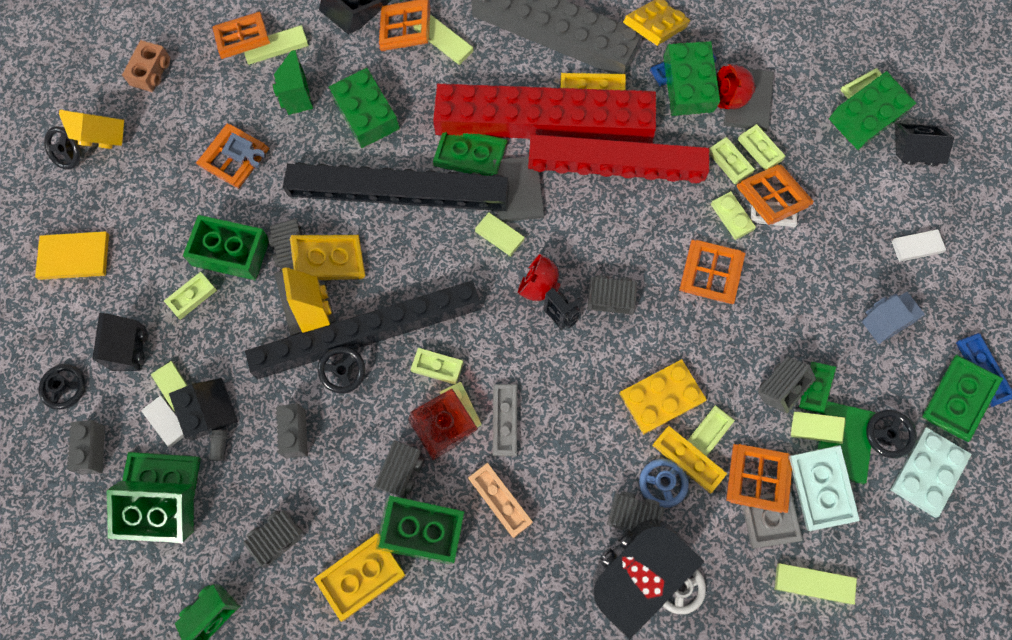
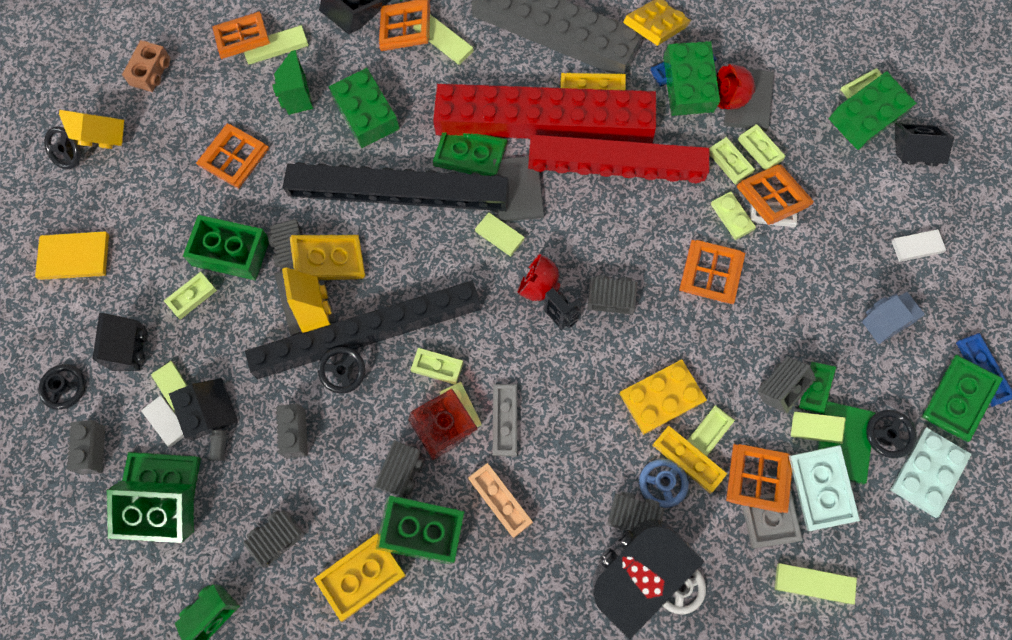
(240, 149): sand blue plate -> none

